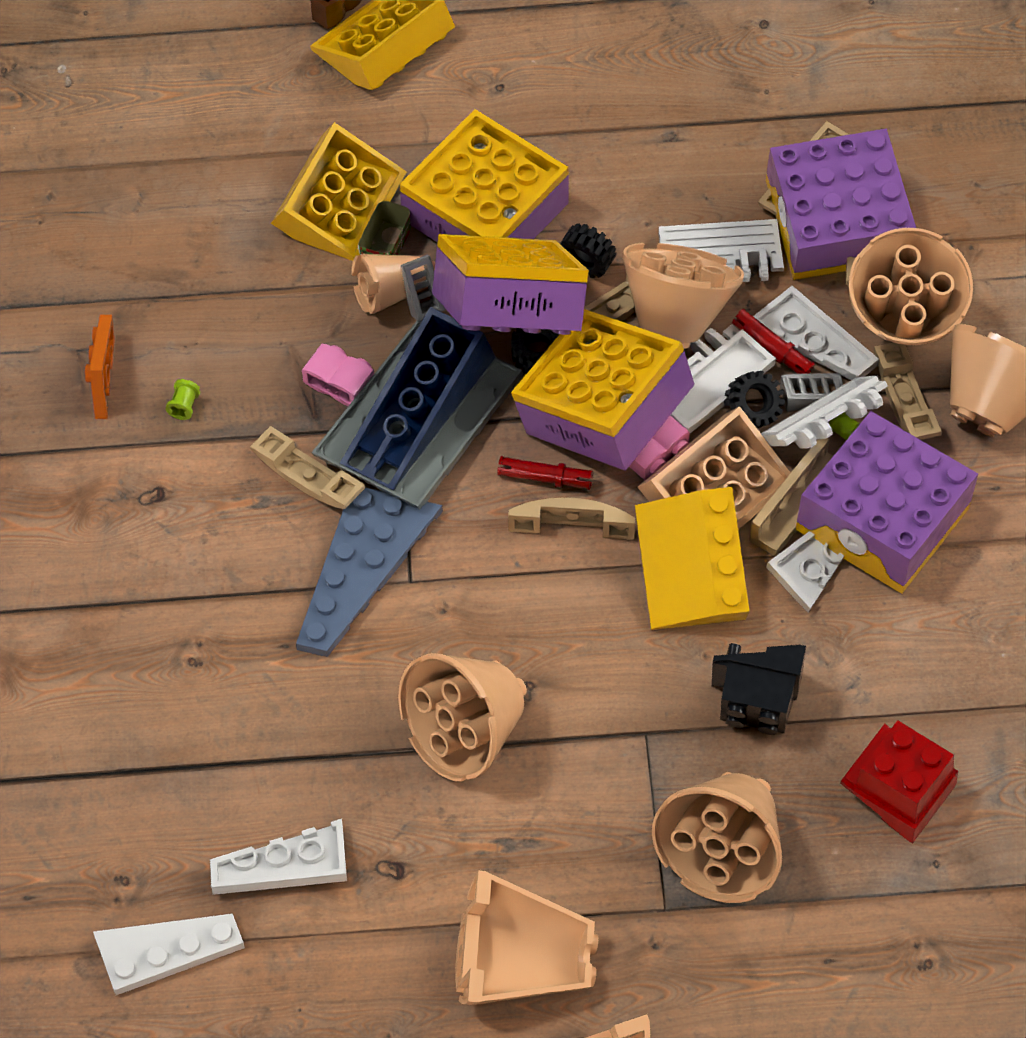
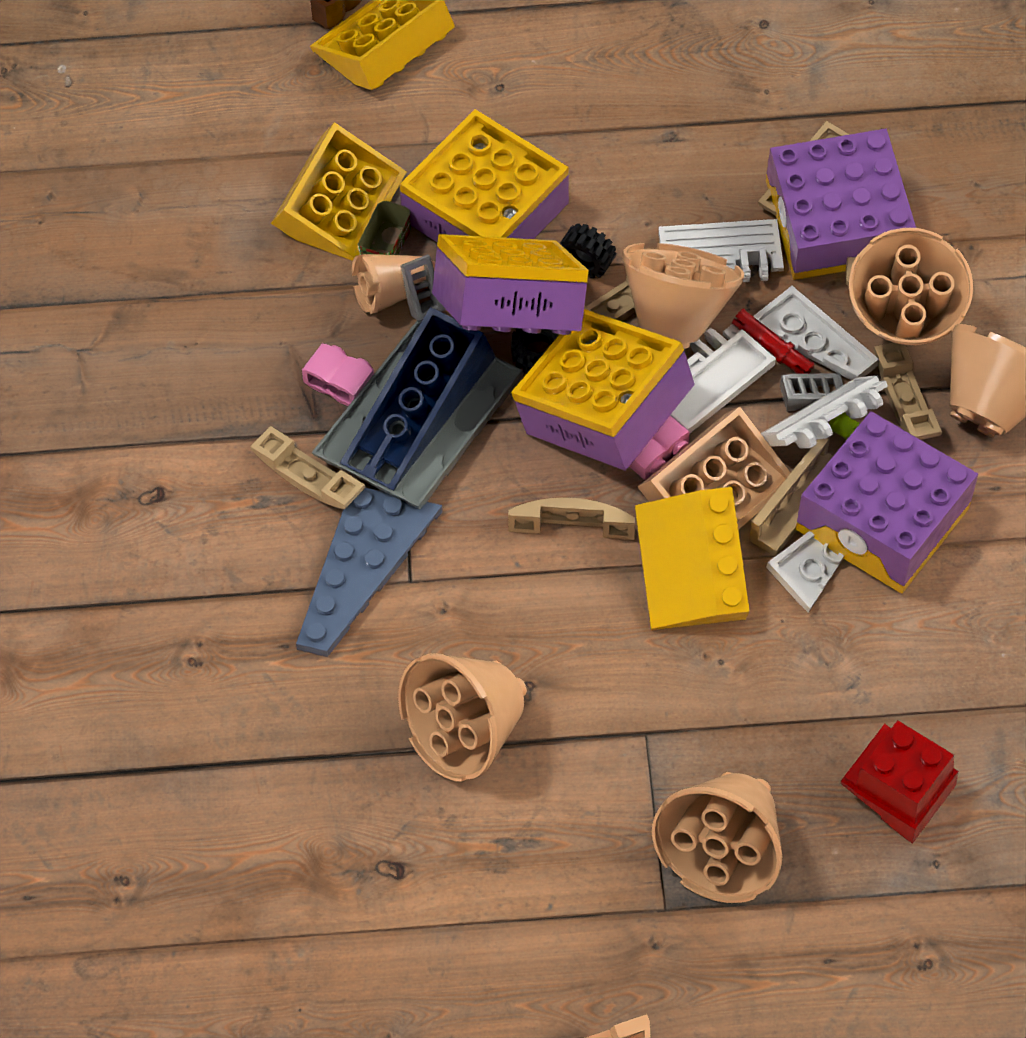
(100, 364): orange wing -> none
(158, 950): white wing -> none
(183, 399): lime bush -> none
(293, 862): white wing -> none
(520, 945): light nougat cone -> none
(543, 472): red pin -> none
(759, 686): black piece -> none
(768, 390): black tyre -> none

